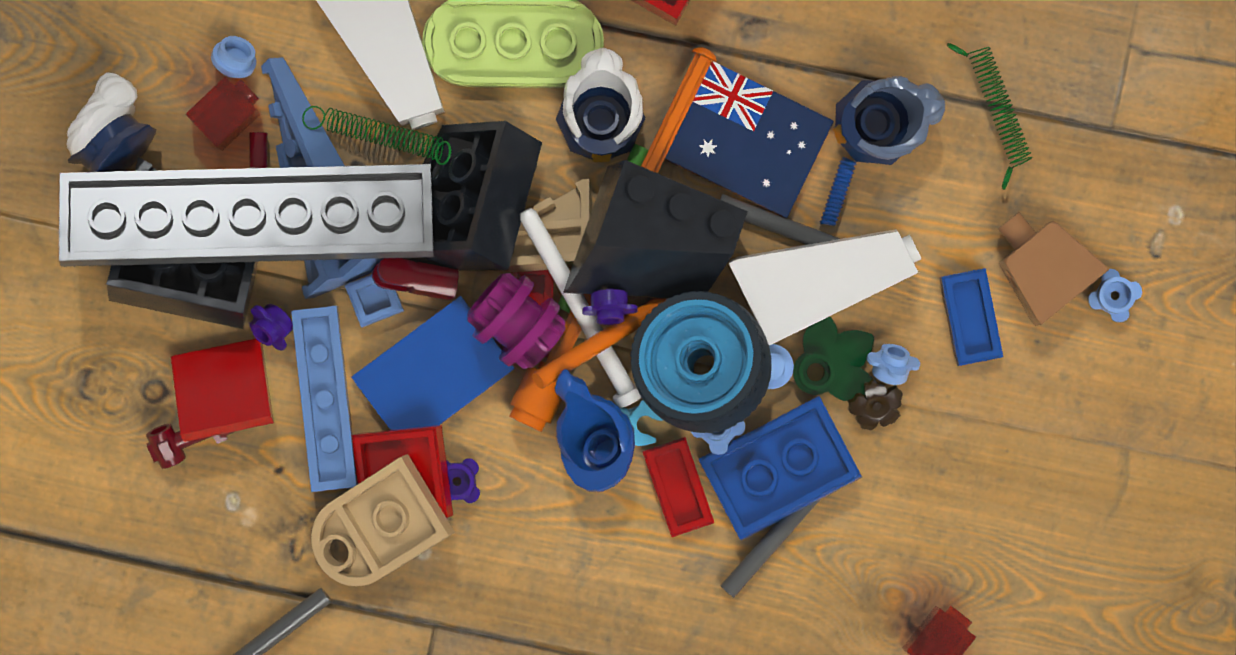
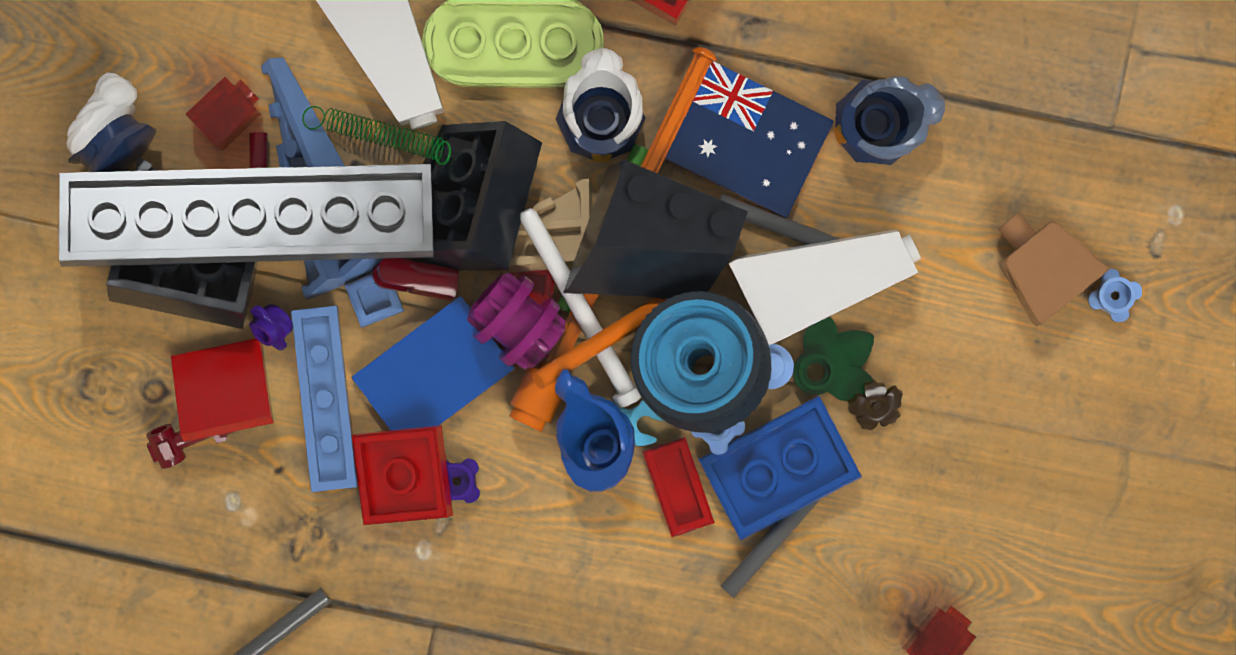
(234, 57): light blue plate -> none
(381, 523): tan tile -> none
(609, 306): dark purple plate -> none
(838, 192): blue piece -> none
(892, 364): light blue plate -> none
(971, 317): blue tile -> none
(1010, 169): green piece -> none

